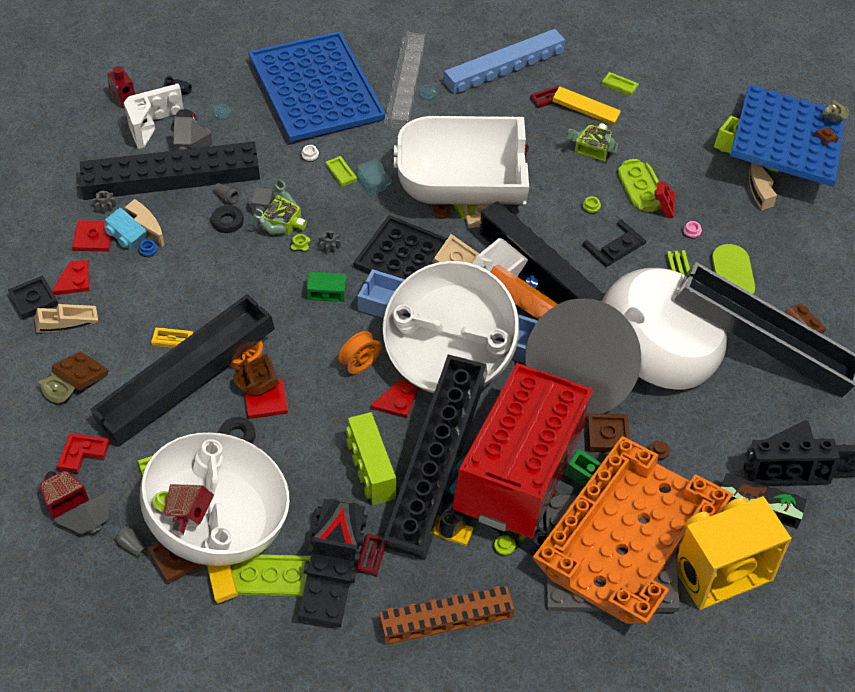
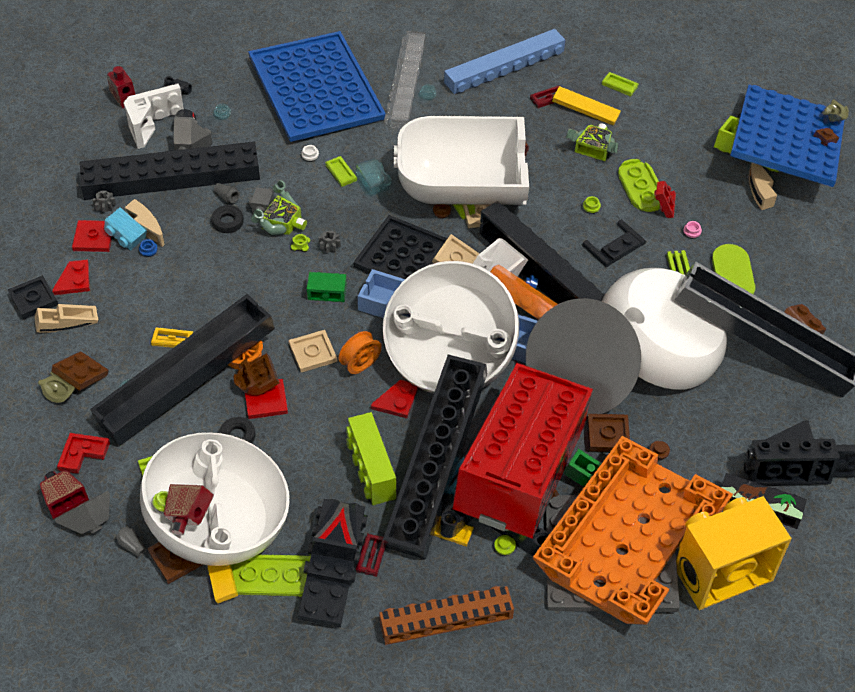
(312, 351): none -> tan tile

